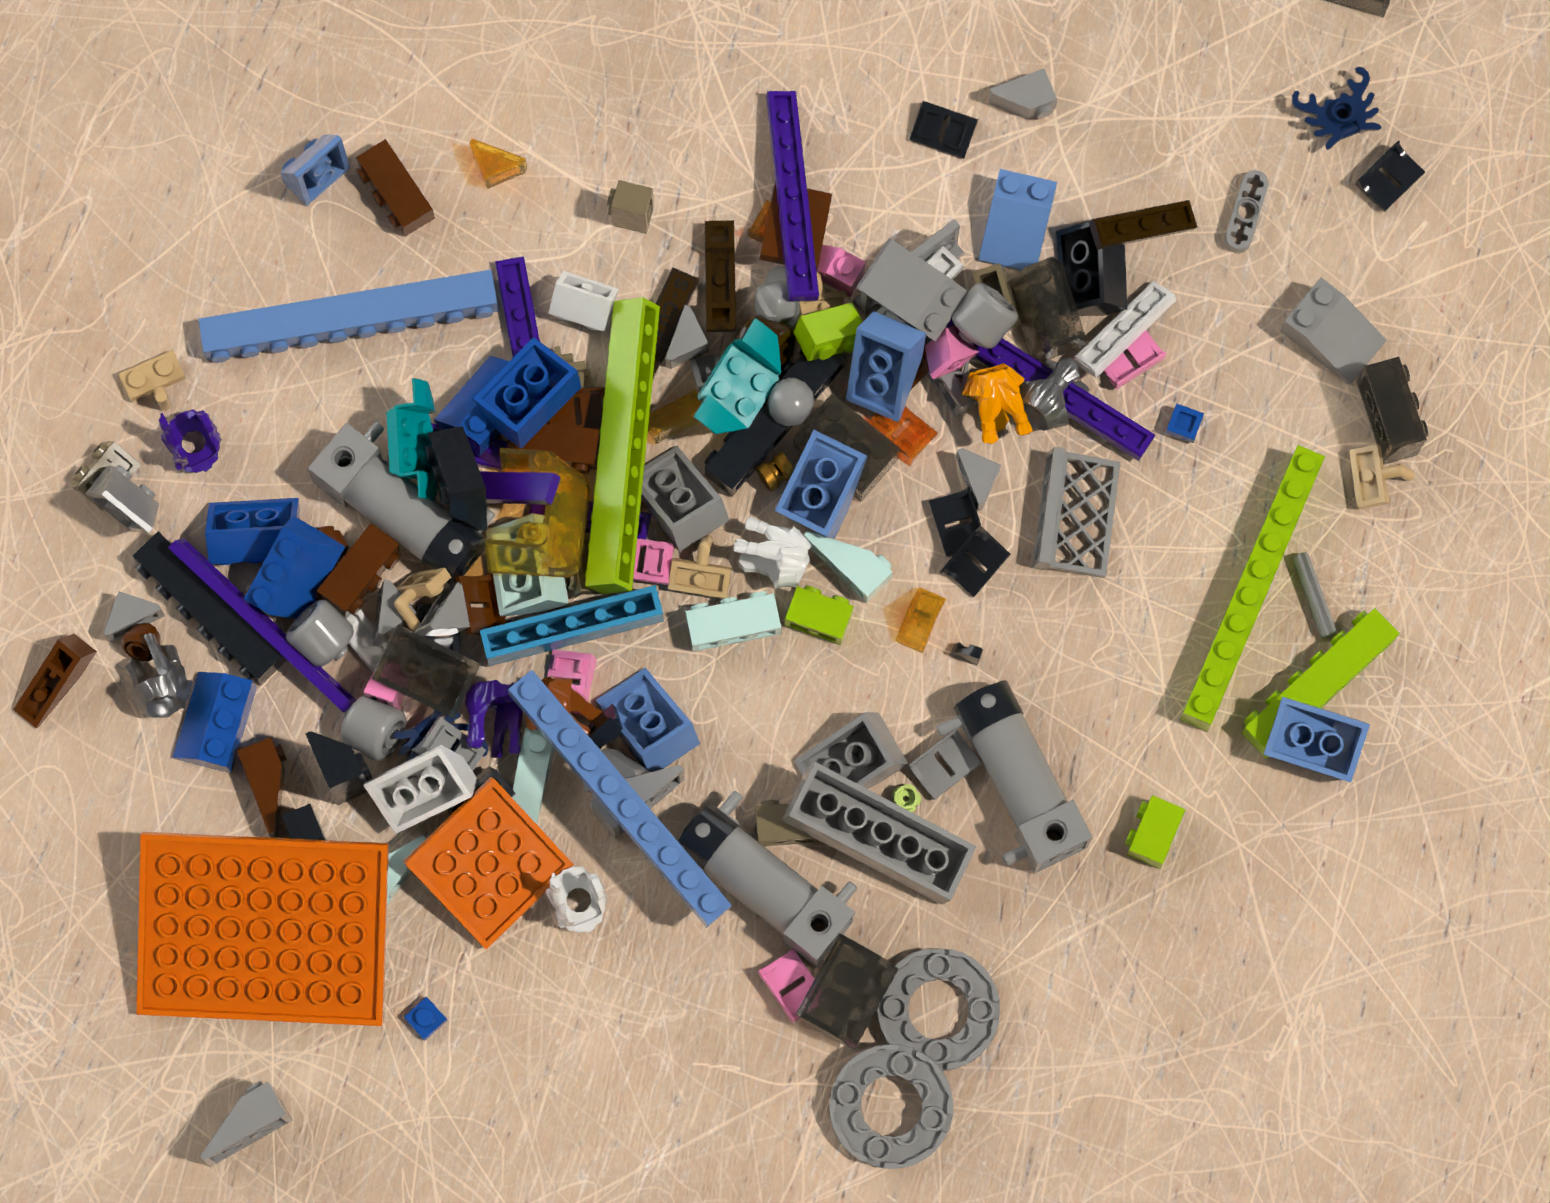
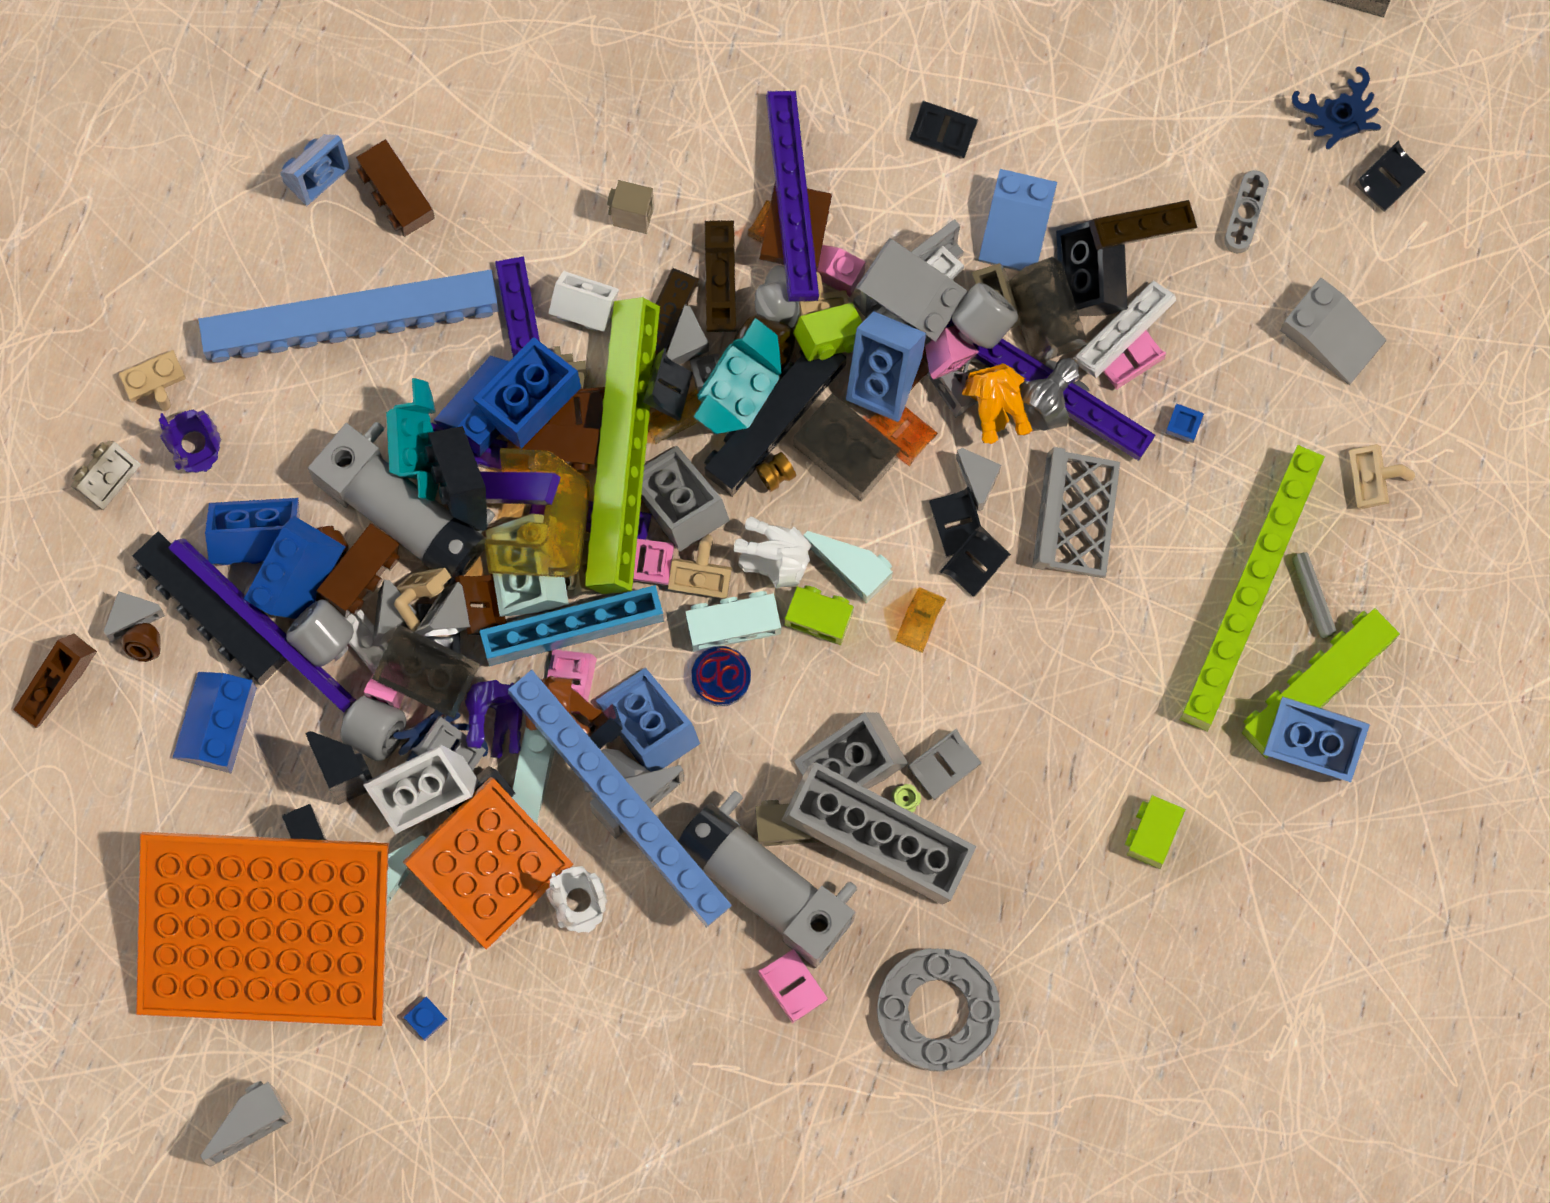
(124, 499): light grey slope -> none
(169, 682): flat silver piece -> none
(266, 777): reddish brown slope -> none
(496, 164): clear yellow slope -> none
(673, 376): none -> black piece
(721, 676): none -> clear blue tile
(790, 402): light grey hair -> none
(822, 485): medium blue slope -> none
(847, 991): clear smoke slope -> none
(871, 1146): light grey plate -> none
(971, 654): black tile -> none
(1020, 776): light grey piece -> none
(1026, 96): light grey slope -> none
(1392, 409): clear smoke brick -> none

